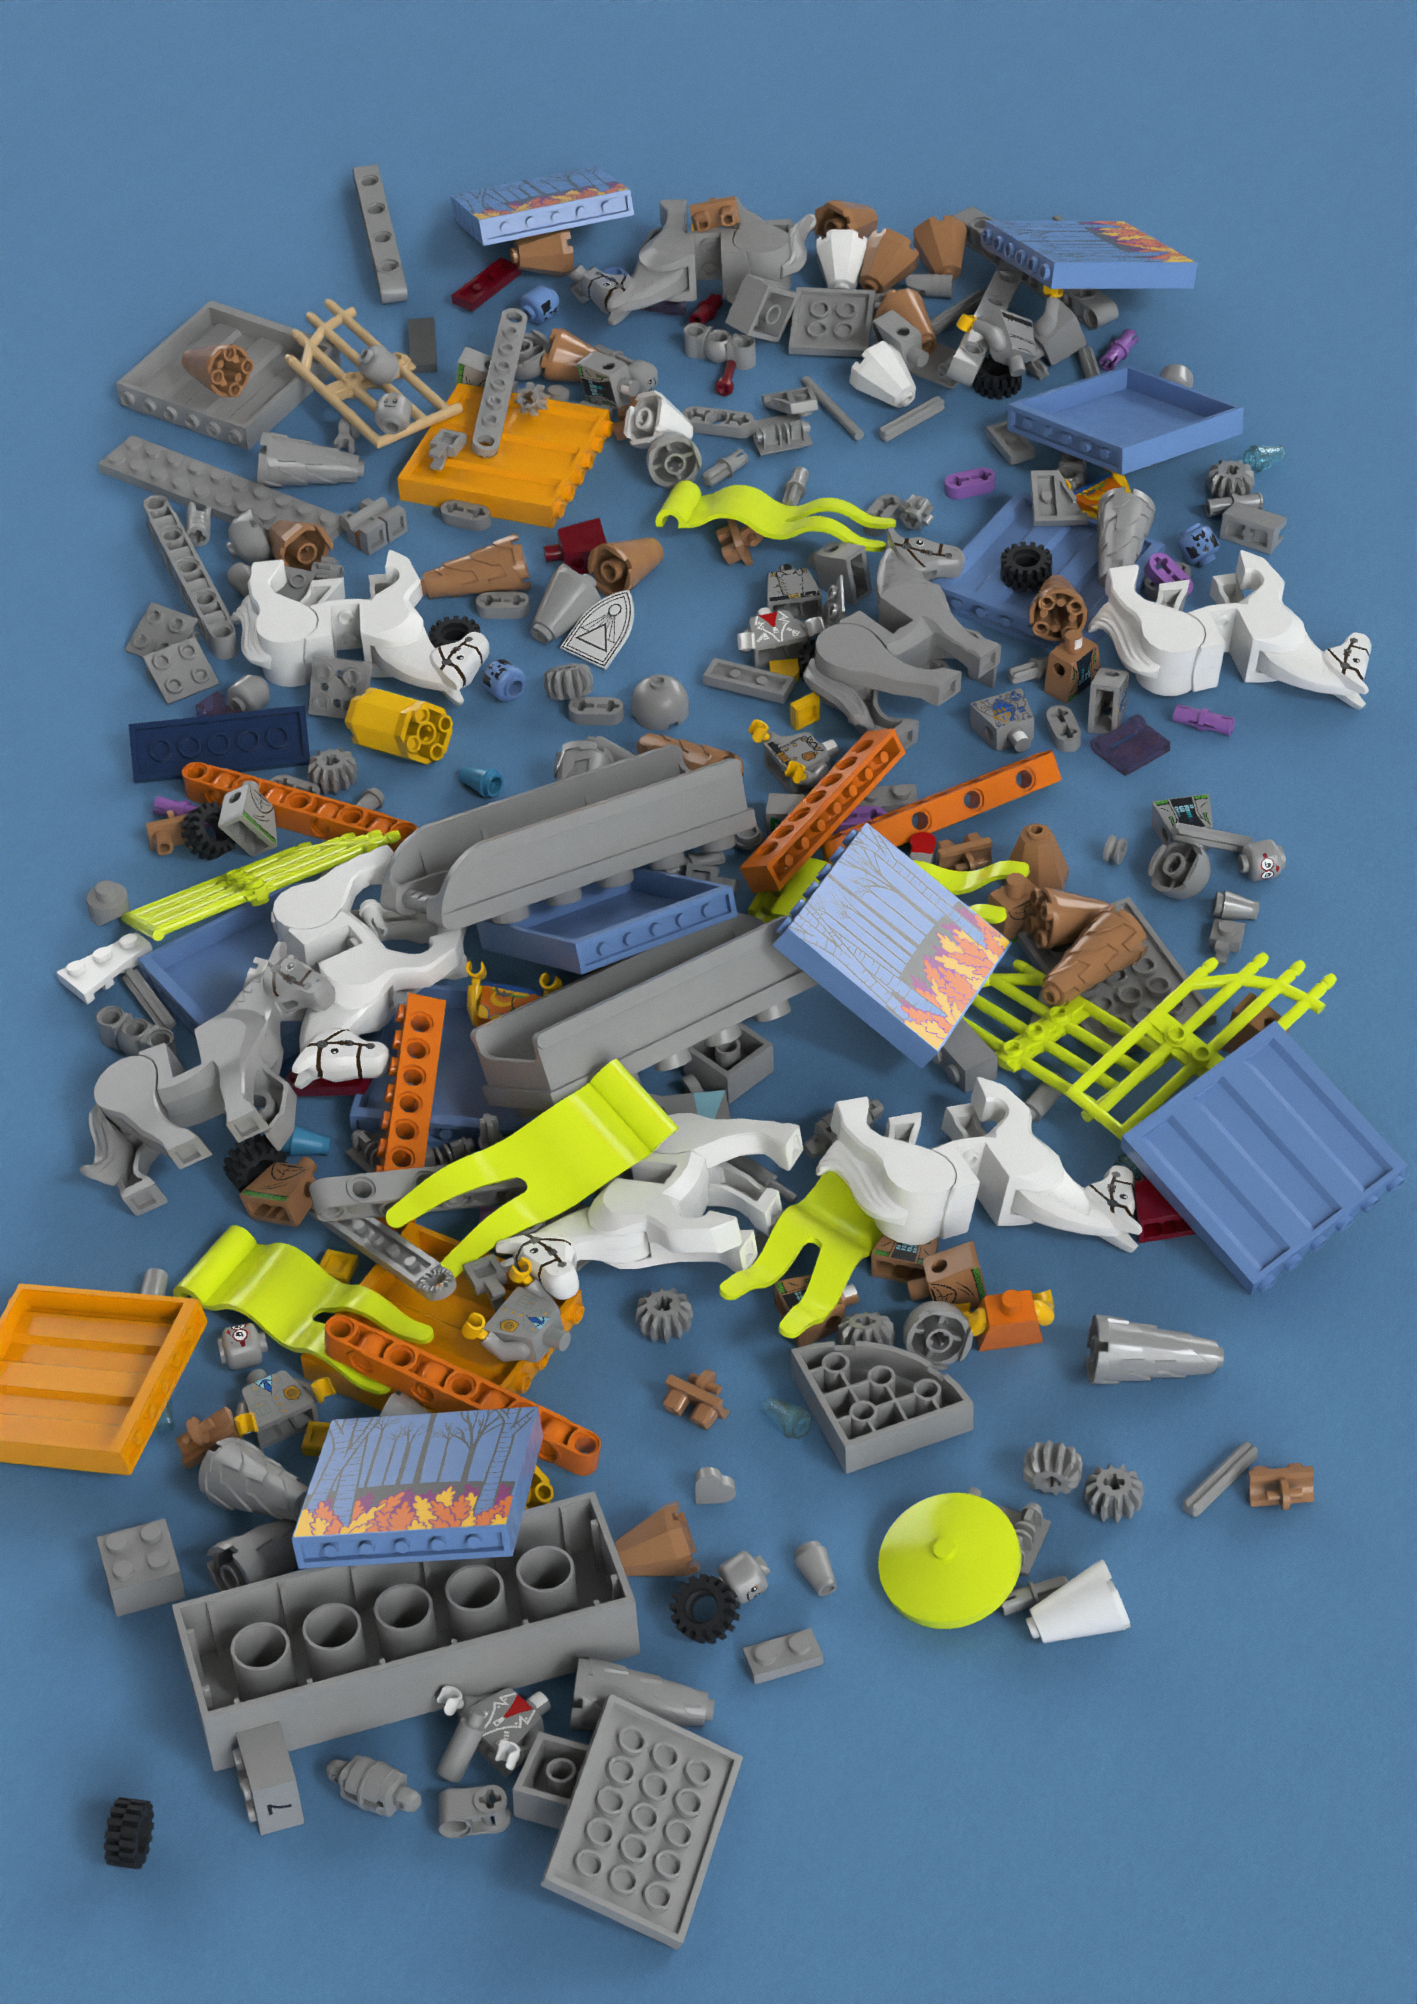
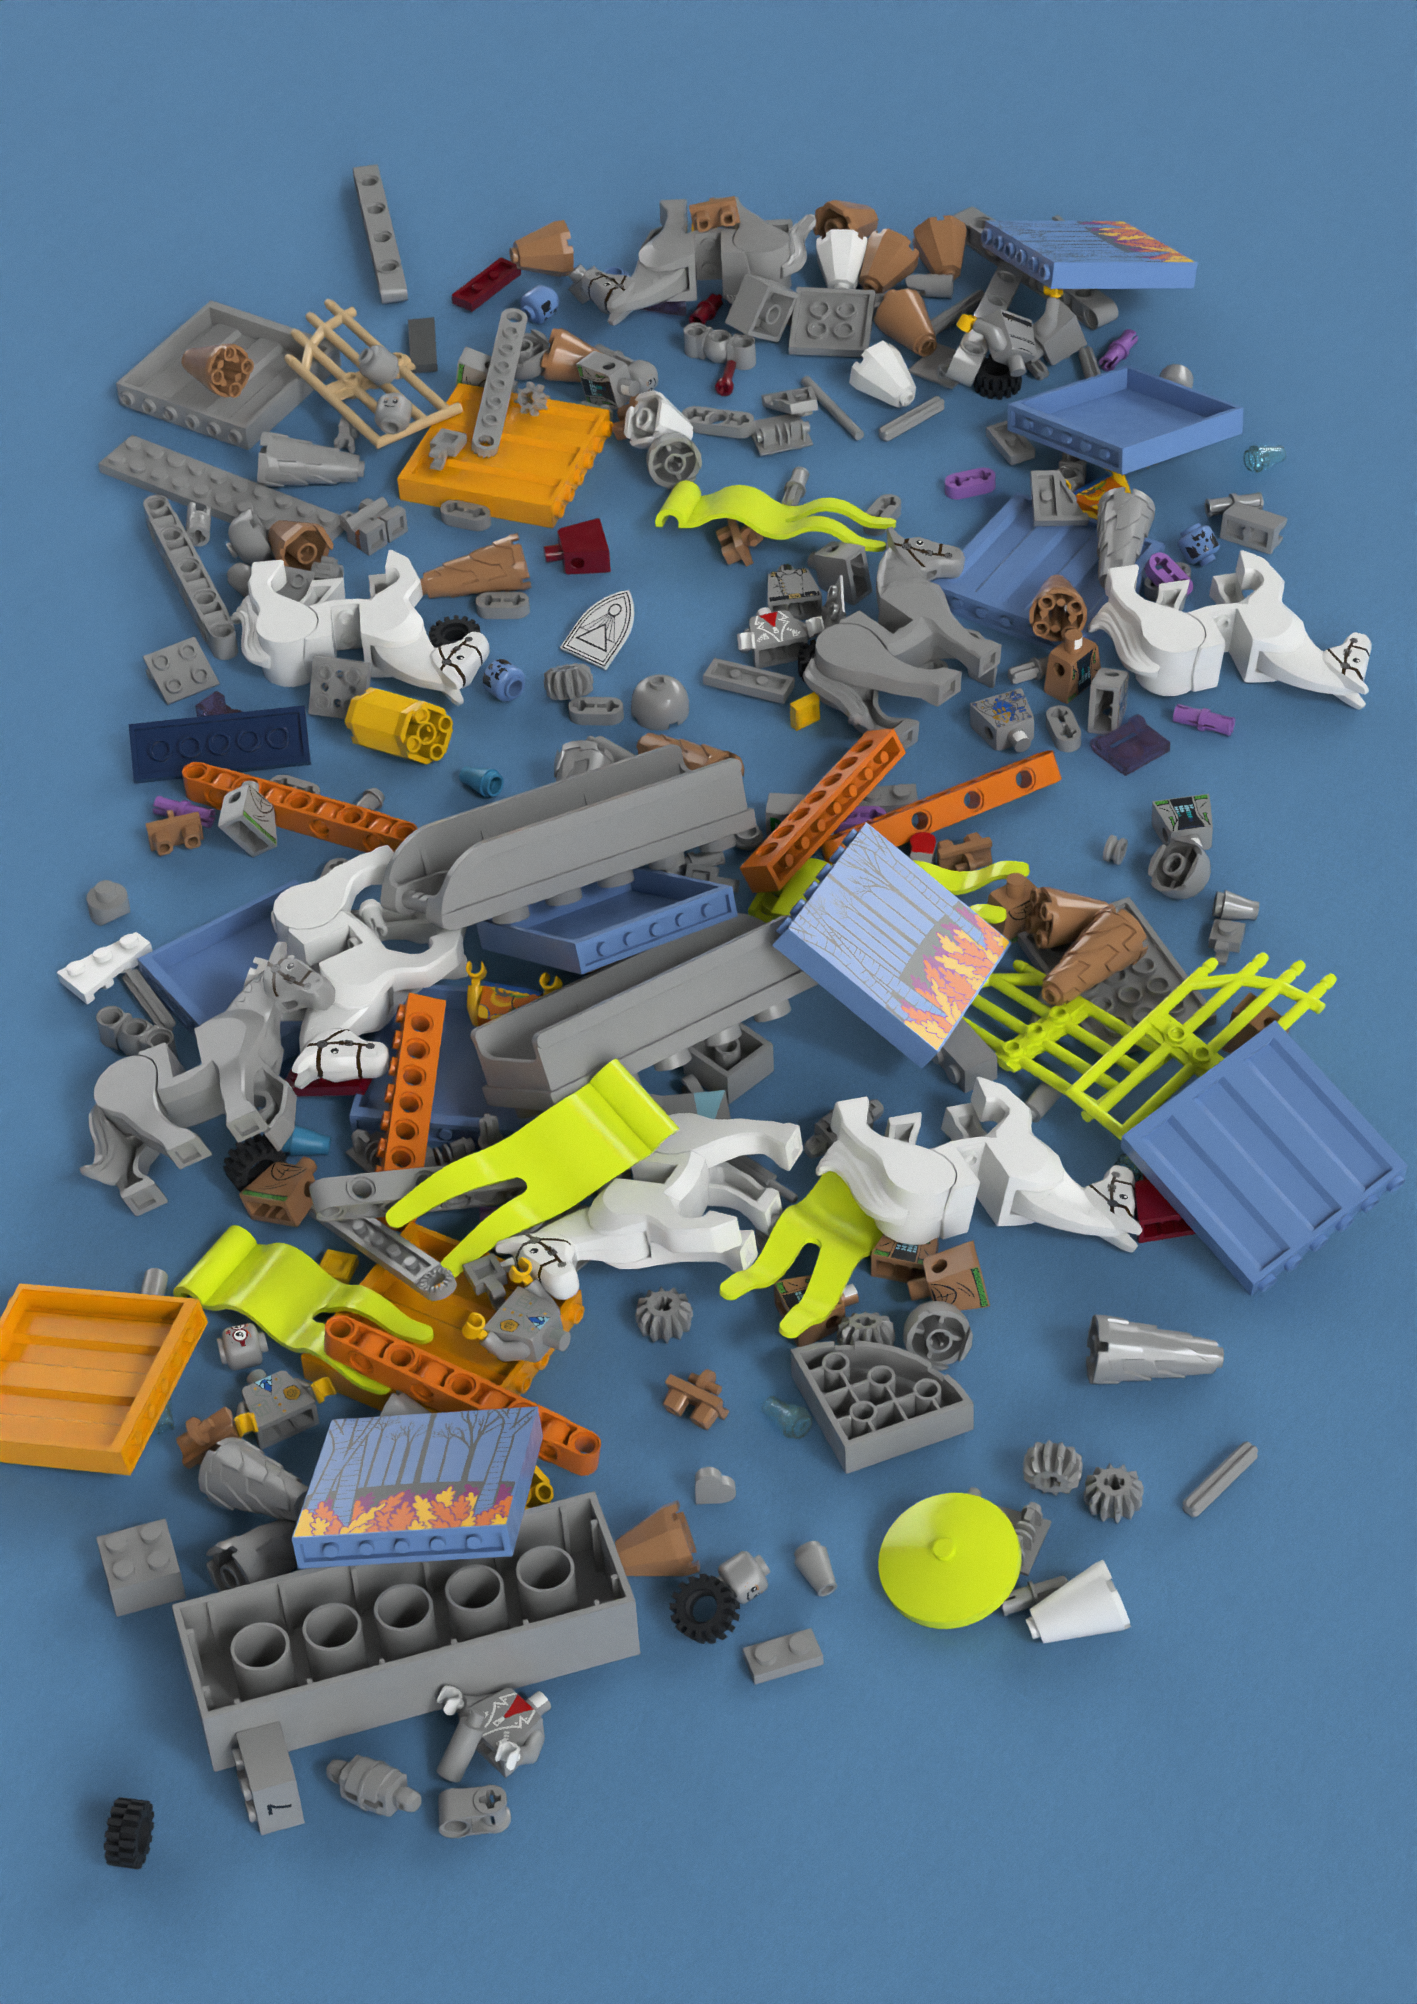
(161, 629): light grey hinge -> none
(198, 837): black tyre -> none
(249, 693): light grey head -> none
(251, 883): neon yellow piece -> none
(314, 1438): yellow tile -> none
(333, 770): light grey gear -> none
(541, 205): medium blue panel -> none
(548, 1779): light grey brick -> none
(558, 393): light grey plate -> none
(563, 603): light grey cone -> none
(623, 563): medium nougat cone -> none
(642, 1822): light grey plate -> none
(648, 1691): light grey cone -> none
(725, 468): light grey axle -> none
(786, 667): yellow tile -> none
(794, 760): light grey torso -> none
(903, 336): light grey torso -> none
(916, 512): light grey gear -> none
(1009, 1318): orange torso -> none
(1026, 566): black tyre -> none
(1043, 855): medium nougat cone -> none
(1211, 837): light grey axle -> none
(1230, 478): light grey gear -> none
(1262, 860): light grey head -> none
(1281, 1485): medium nougat hips -> none

